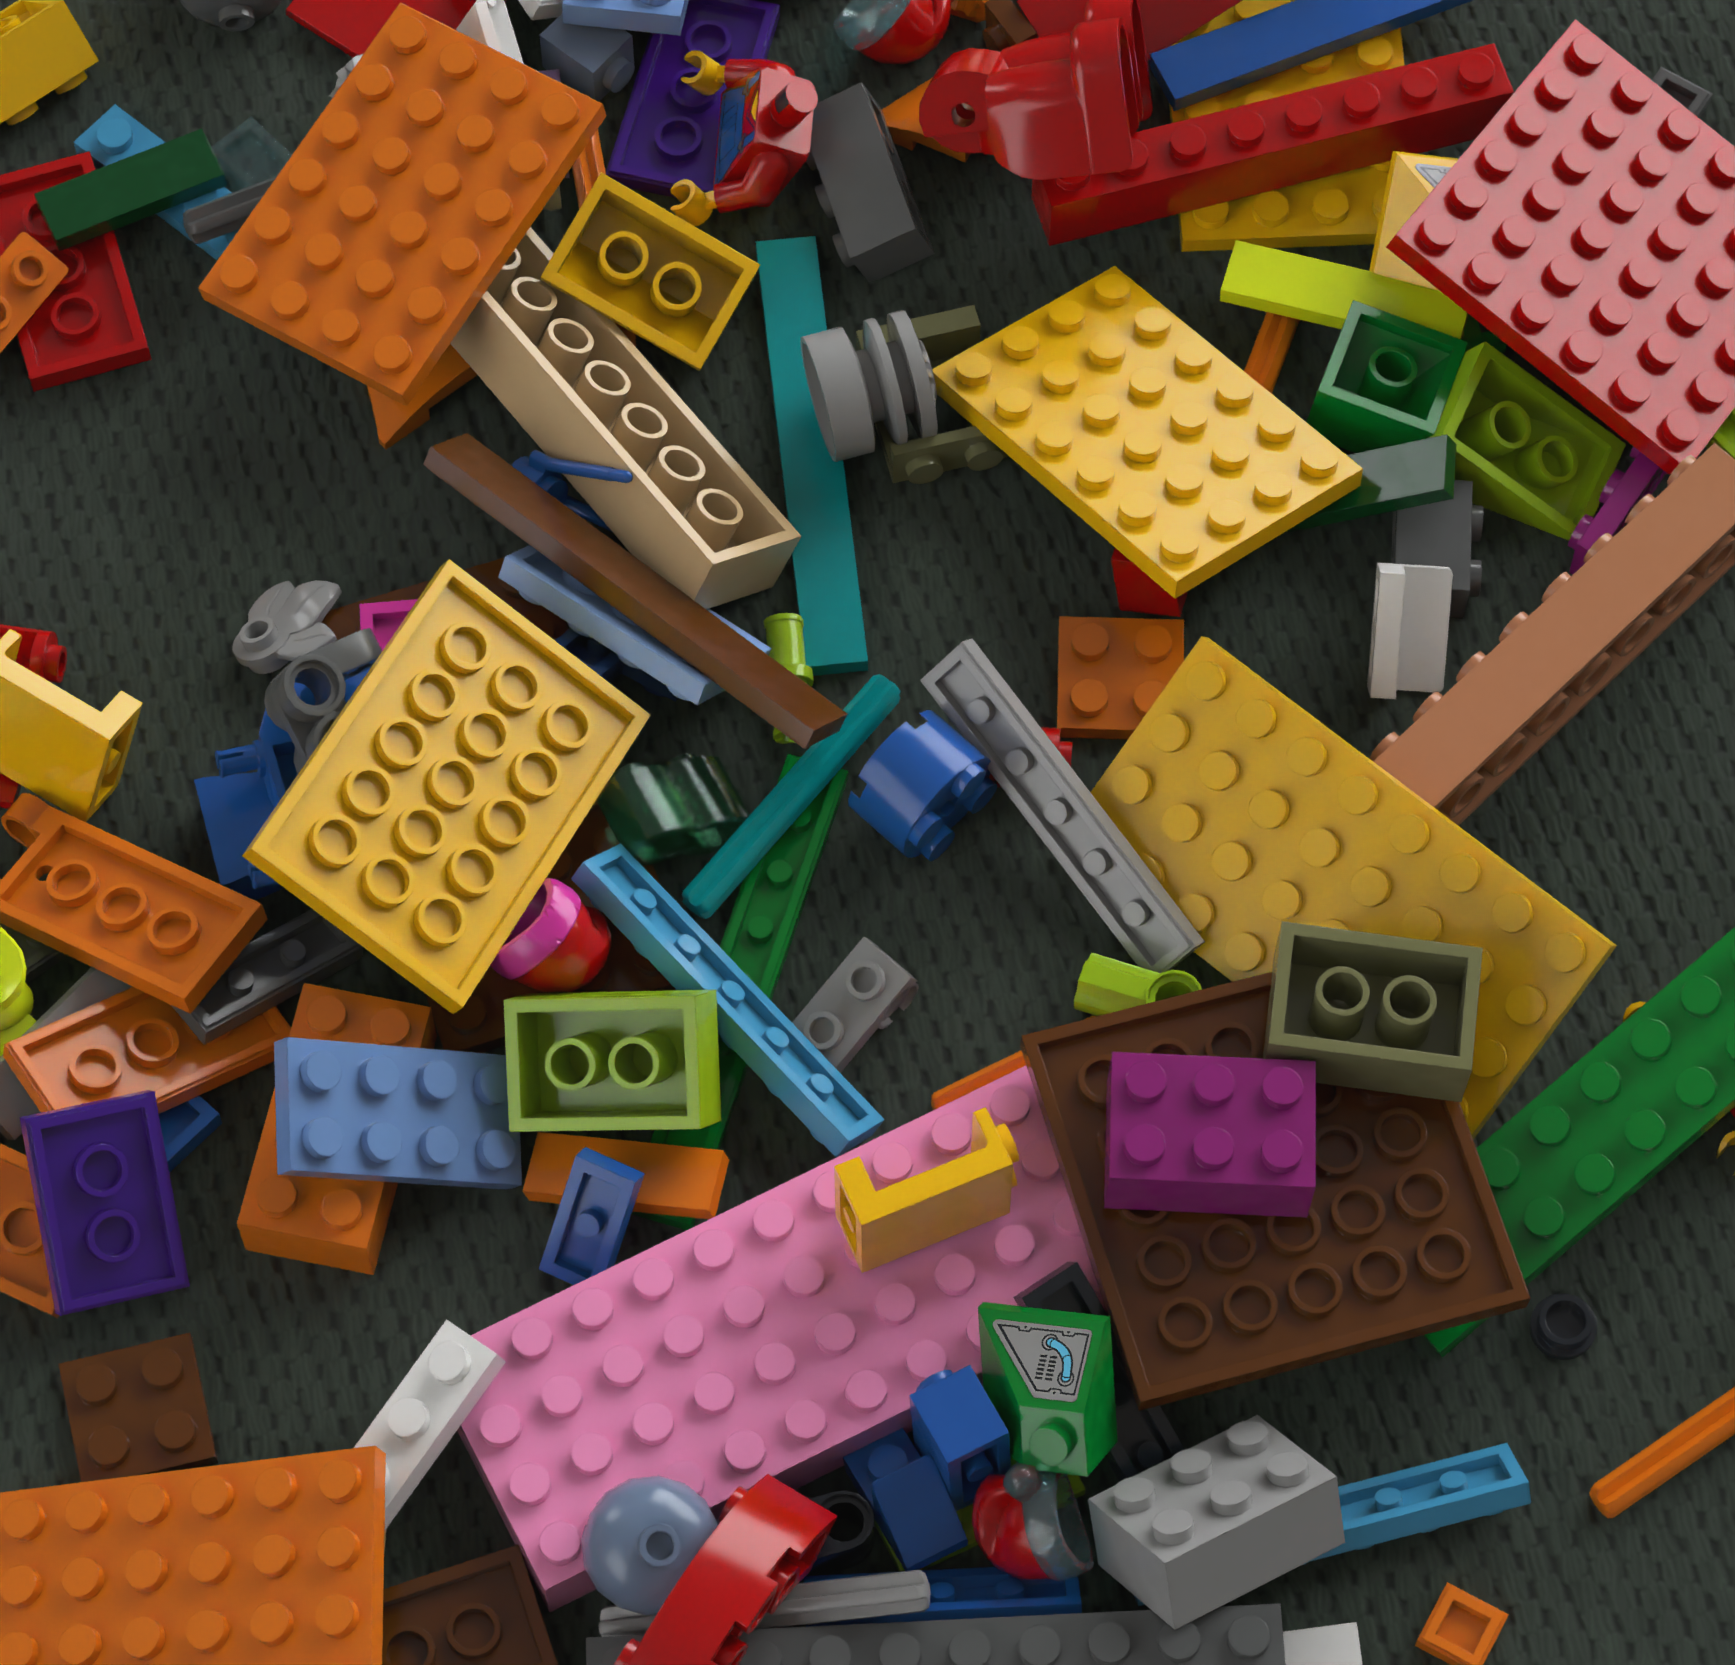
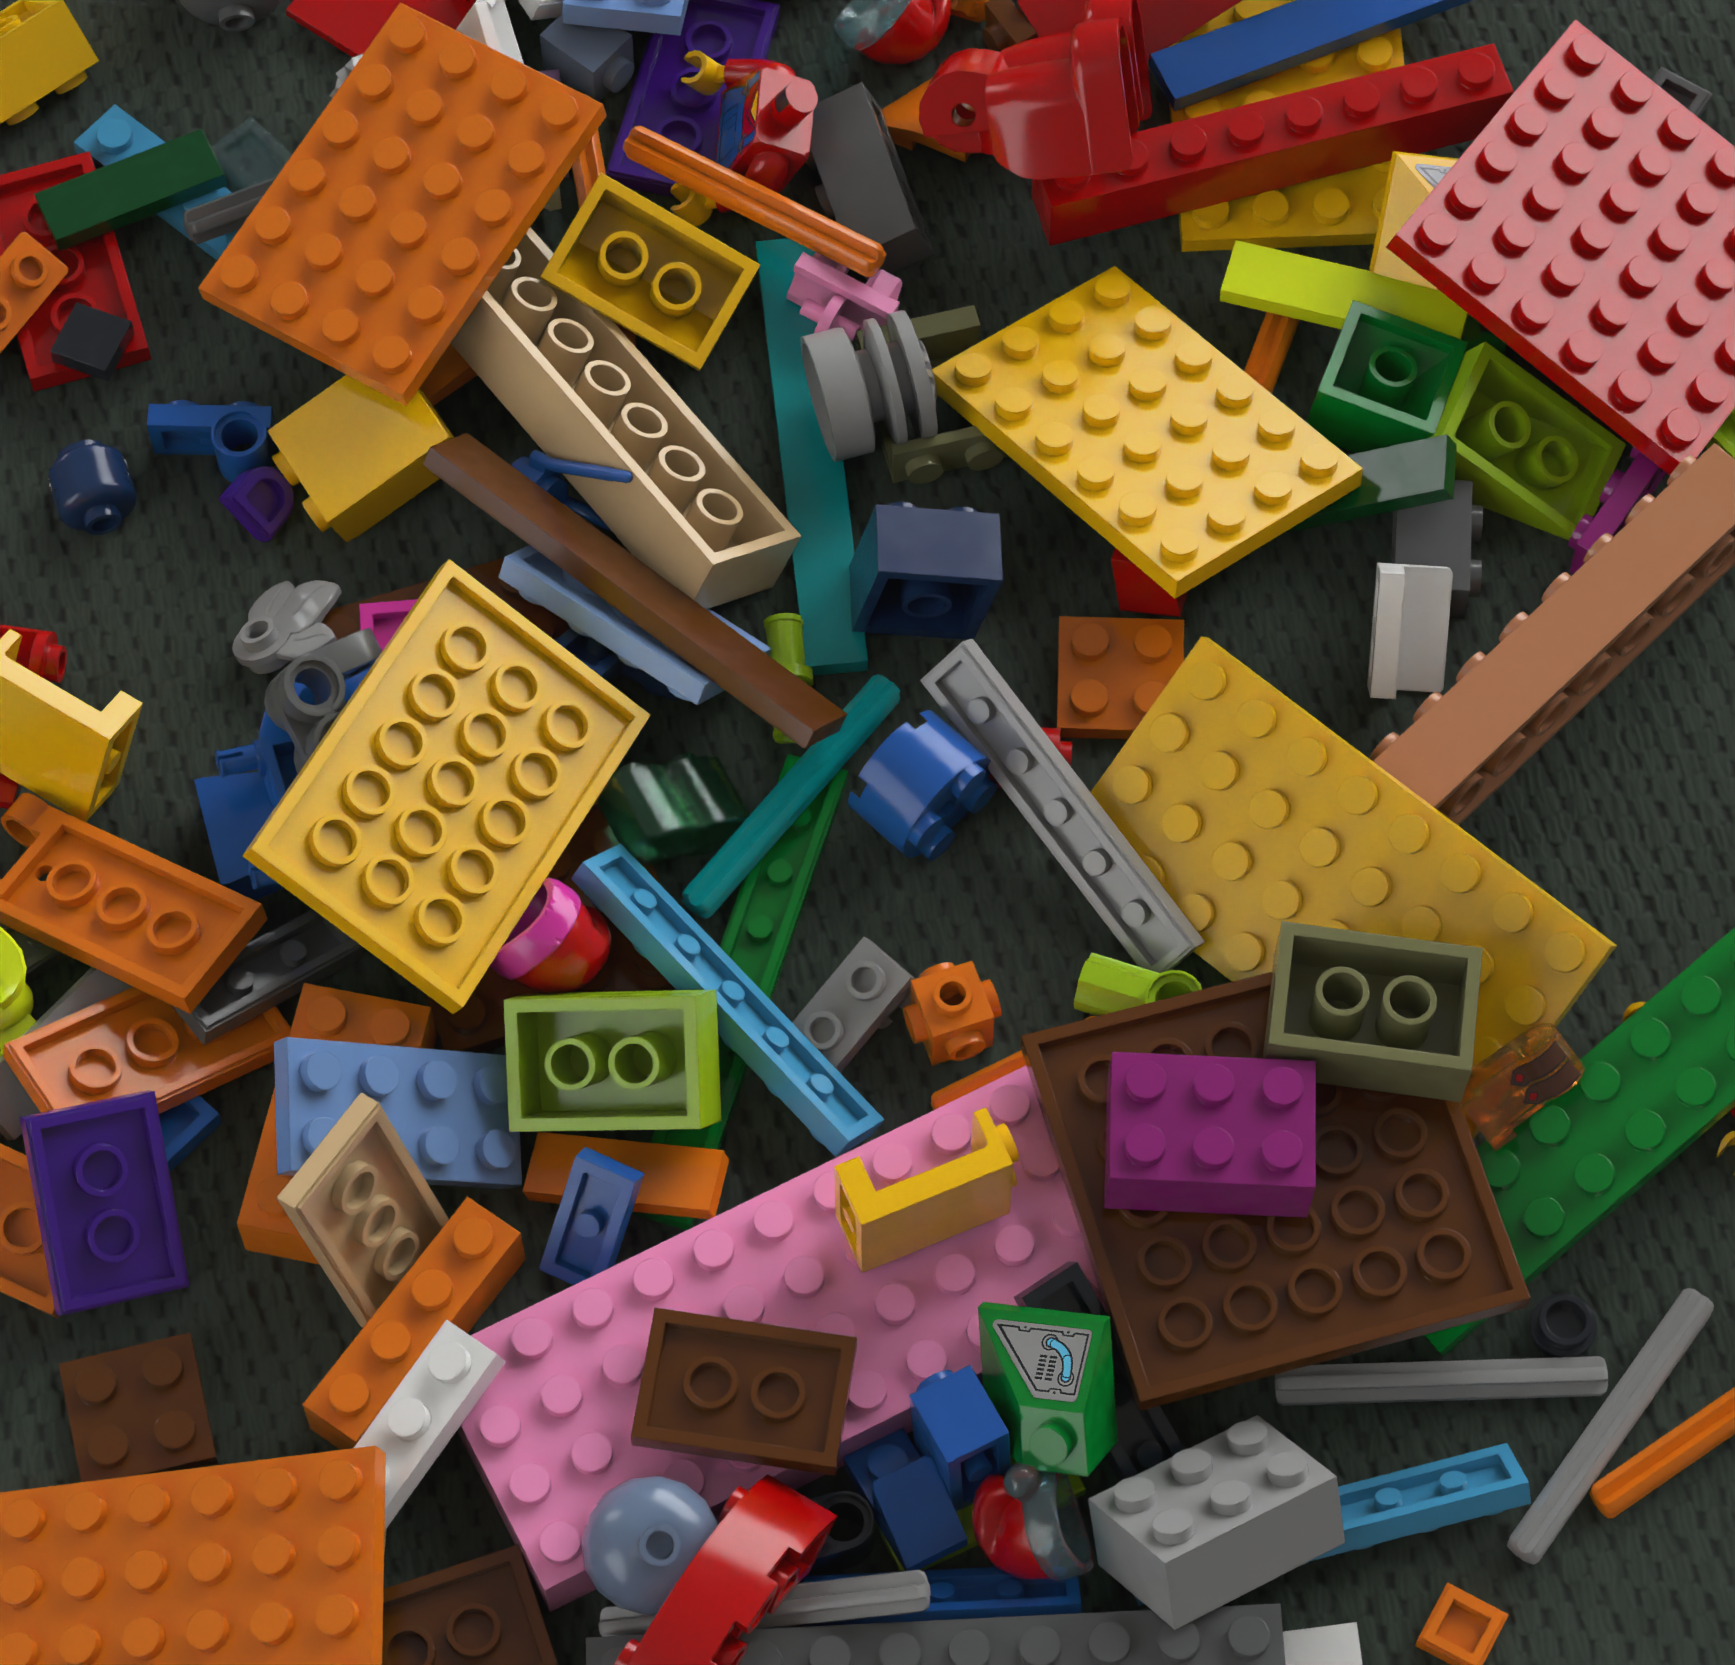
(90, 486): none -> dark blue head
(92, 341): none -> black tile
(214, 430): none -> blue plate
(260, 501): none -> dark purple tile
(357, 454): none -> yellow brick
(363, 1207): none -> tan tile
(449, 1281): none -> orange brick
(744, 1391): none -> reddish brown plate
(754, 201): none -> orange axle
(838, 299): none -> bright pink hips
(925, 571): none -> brick
(952, 1012): none -> orange brick
(1442, 1381): none -> light grey axle
(1519, 1081): none -> clear orange leg
(1610, 1426): none -> light grey axle

